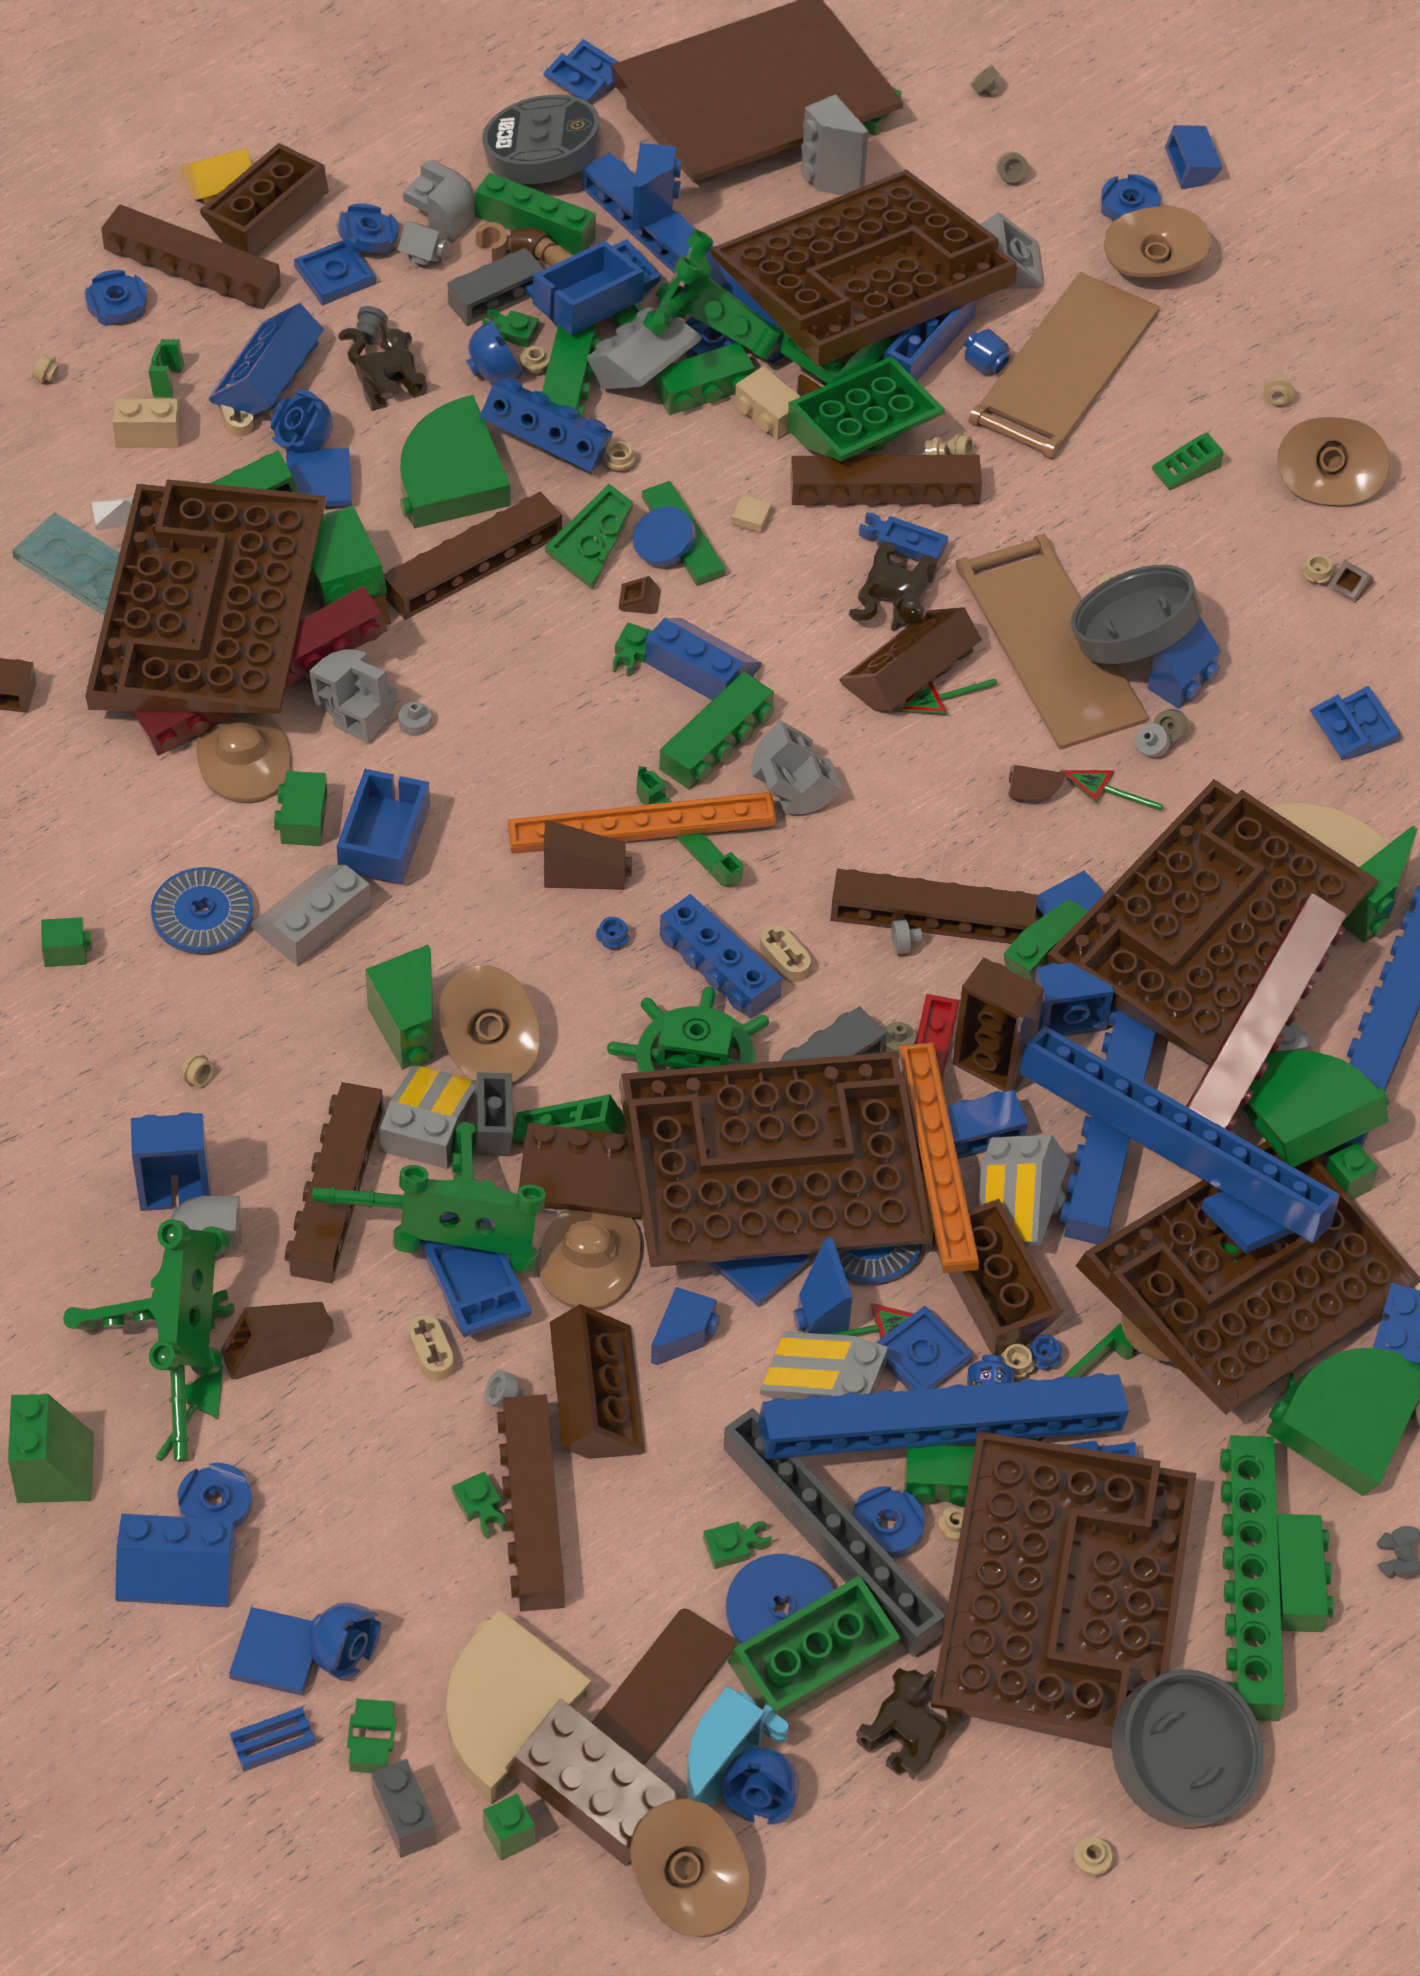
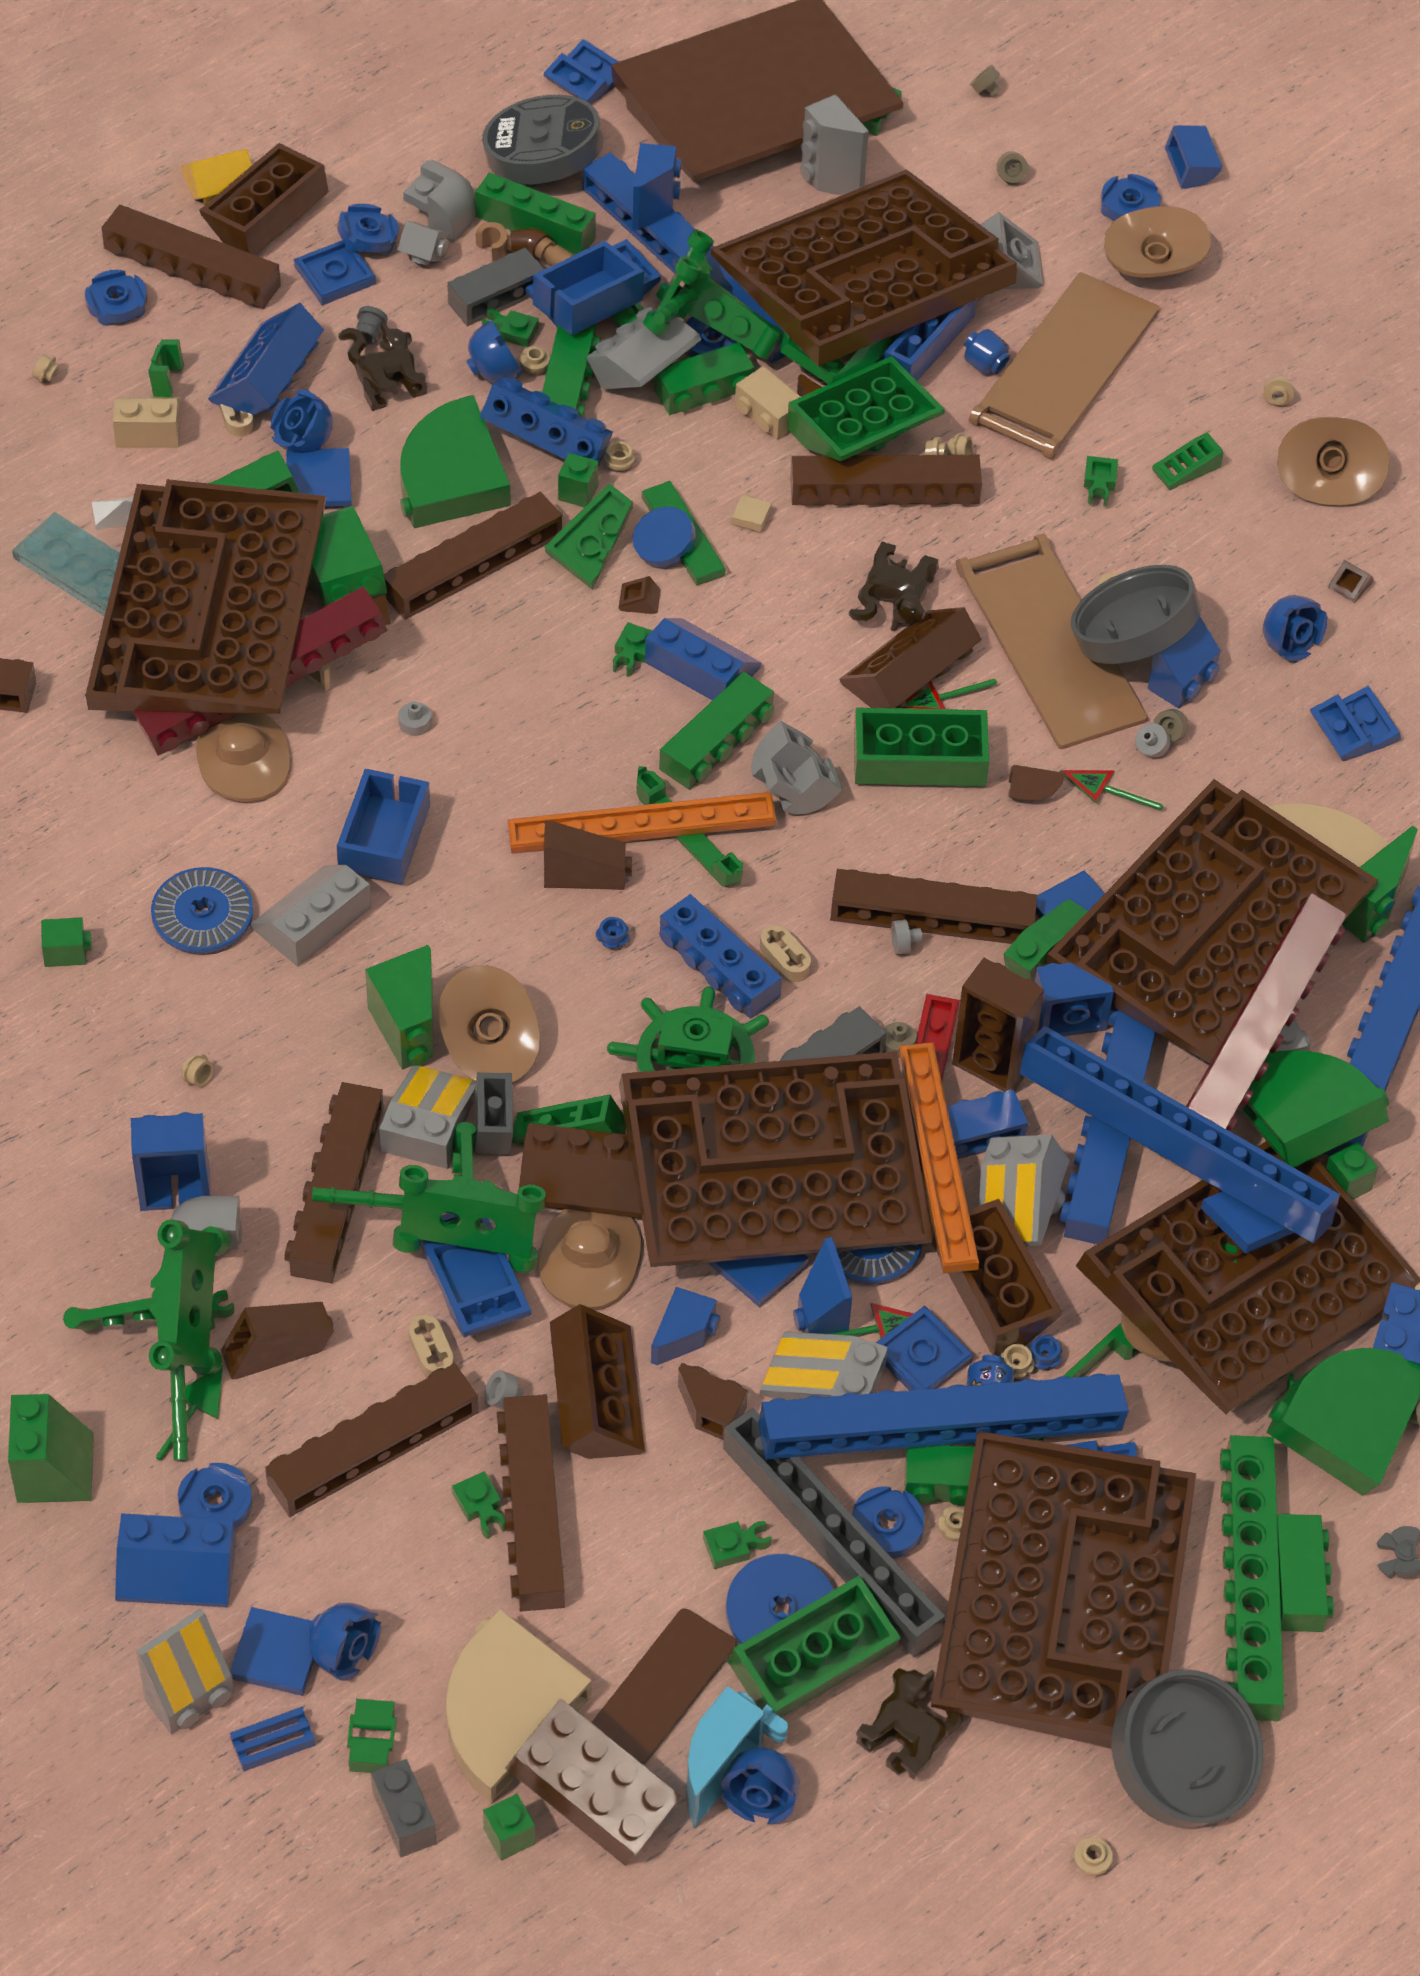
(184, 1672): none -> slope
(302, 808): green brick -> none
(353, 693): light grey brick -> none
(371, 1439): none -> reddish brown brick
(577, 480): none -> green brick
(690, 1867): medium nougat hat -> none
(711, 1400): none -> reddish brown slope
(909, 538): blue plate -> none
(921, 746): none -> green brick
(1100, 477): none -> green plate
(1294, 626): none -> blue cylinder
(1318, 569): tan plate -> none

